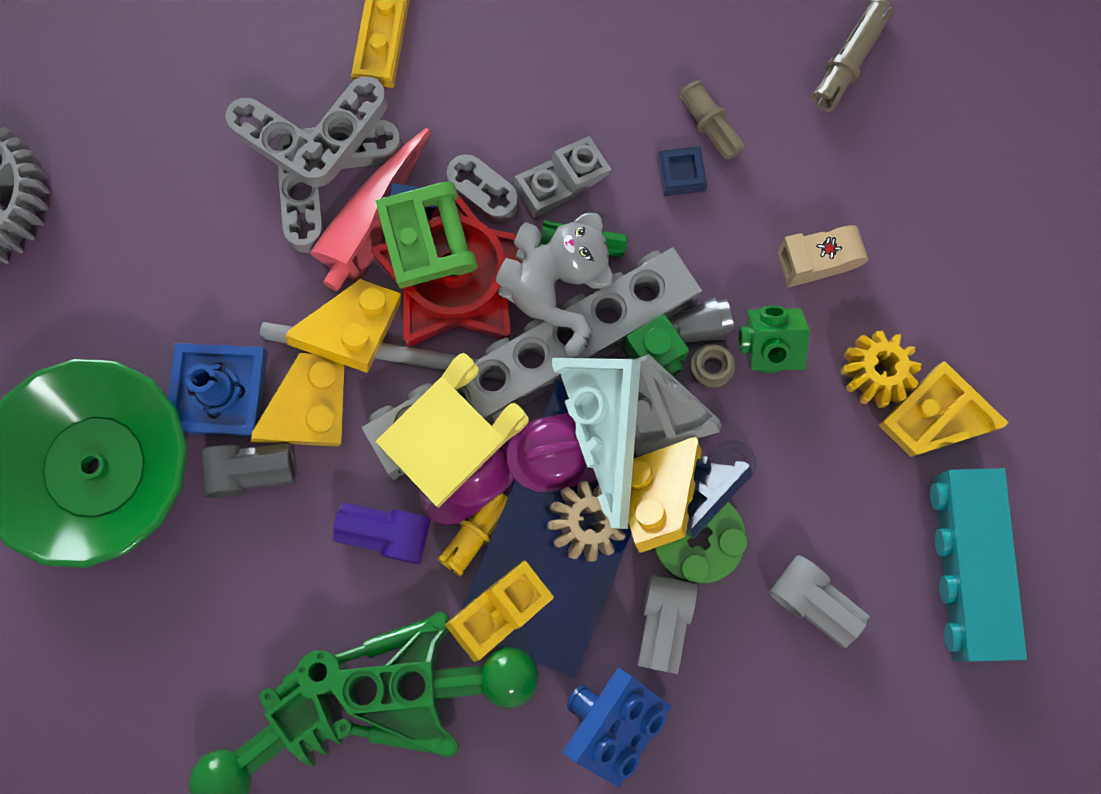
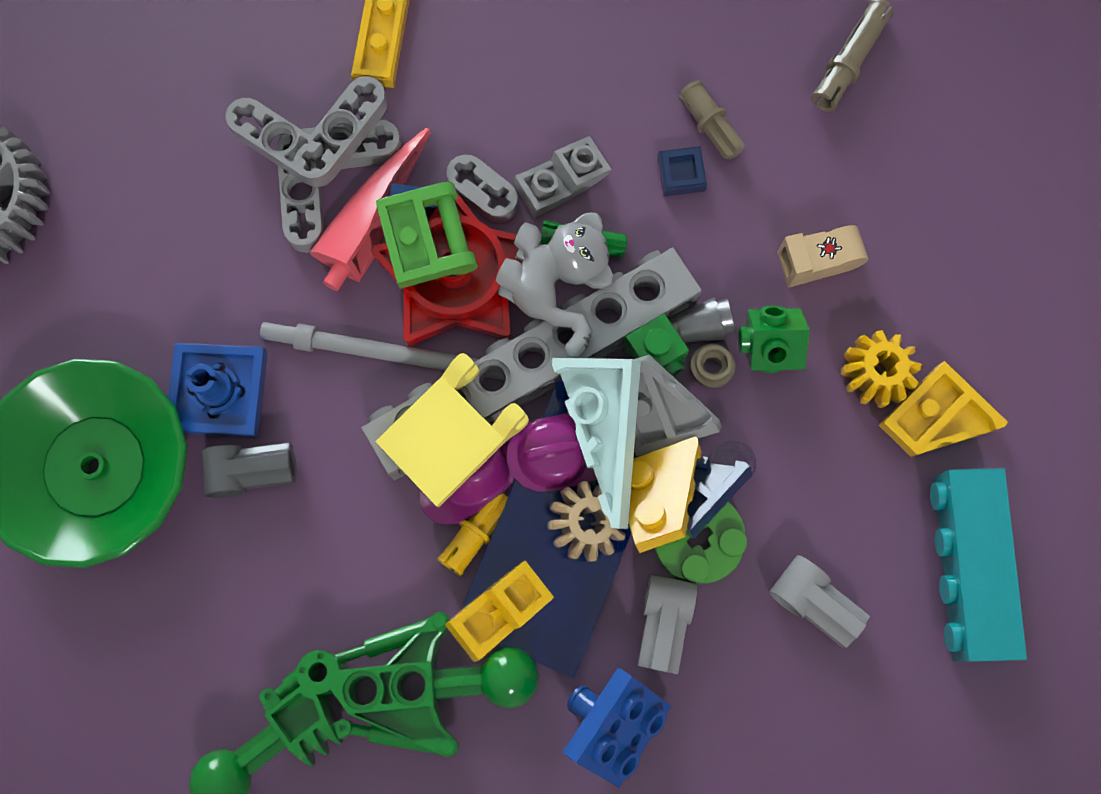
(306, 405): yellow wing -> none
(349, 325): yellow wing -> none
(394, 534): dark purple piece -> none

